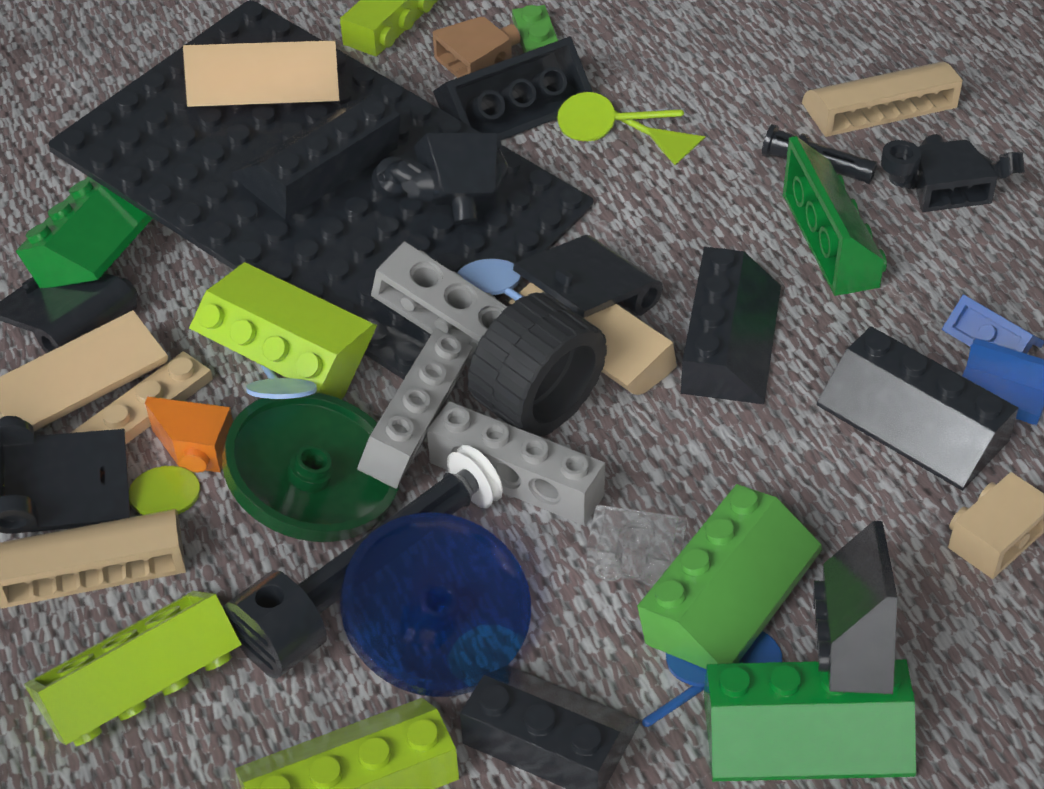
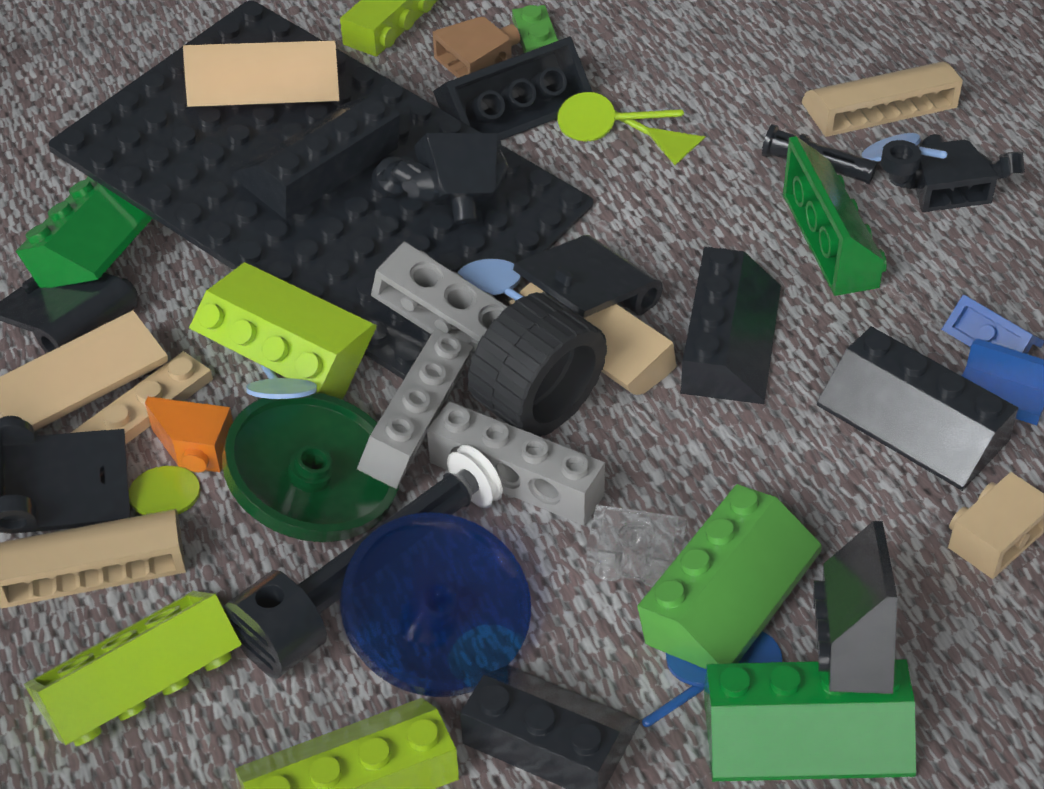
(874, 151): none -> light blue piece

